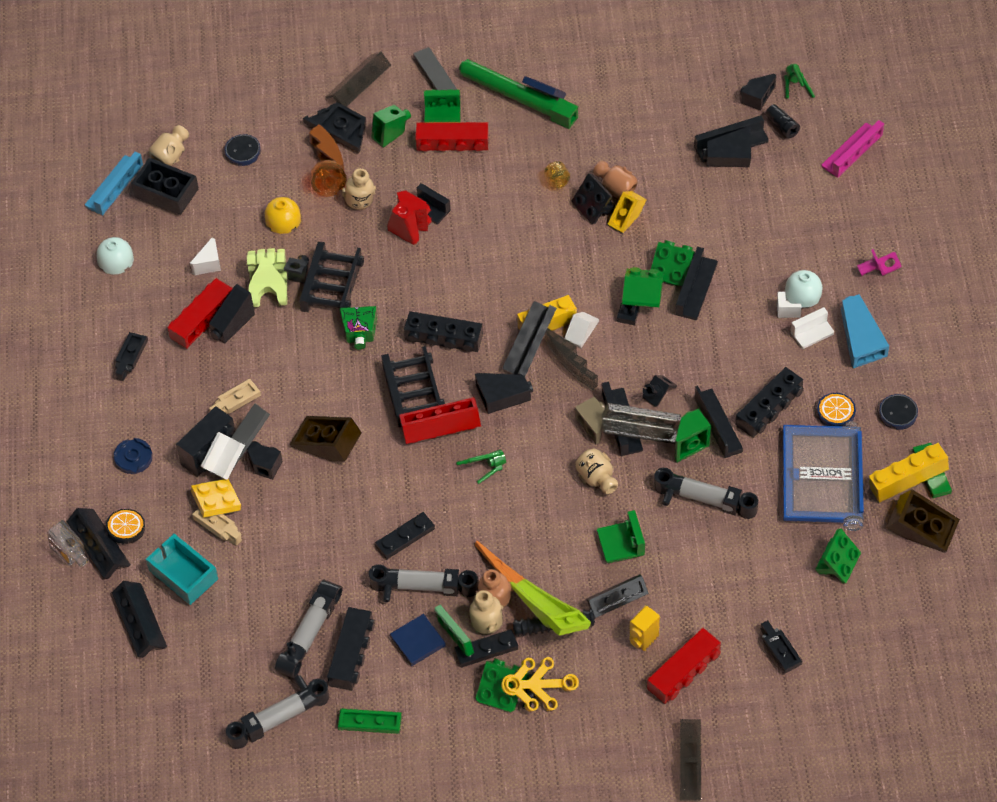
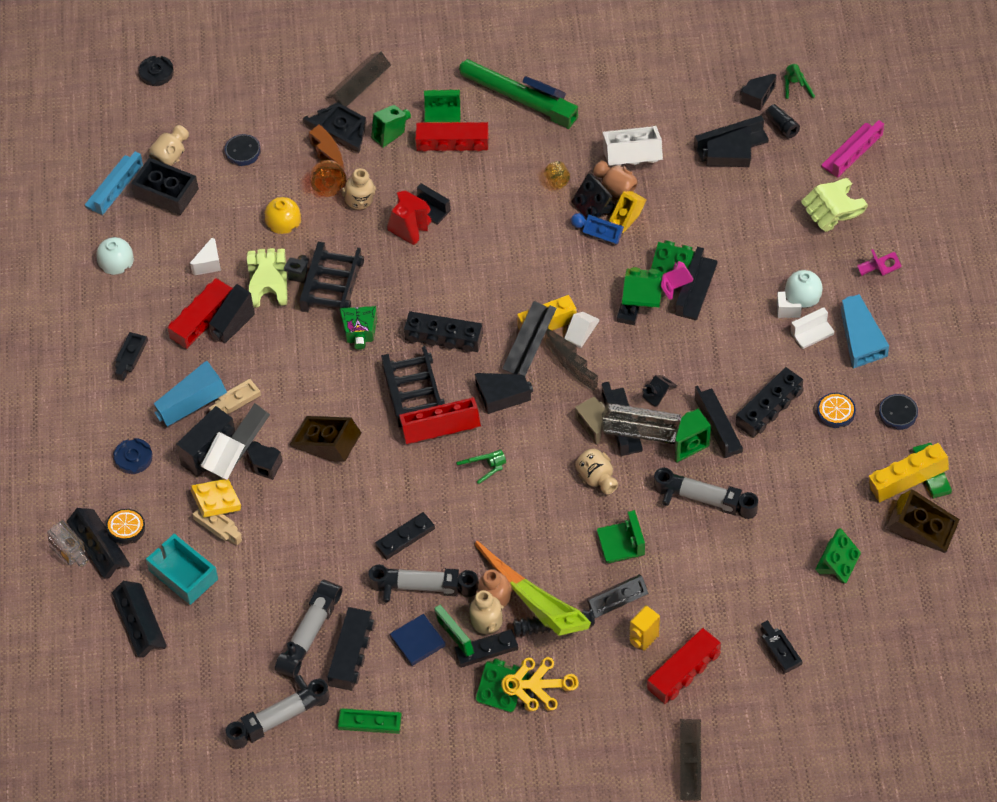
(156, 70): none -> black tile
(190, 394): none -> dark azure slope
(433, 70): dark grey tile -> none
(598, 227): none -> blue plate
(632, 146): none -> white brick
(675, 279): none -> dark pink bracket
(823, 474): clear door -> none
(830, 203): none -> yellowish green piece

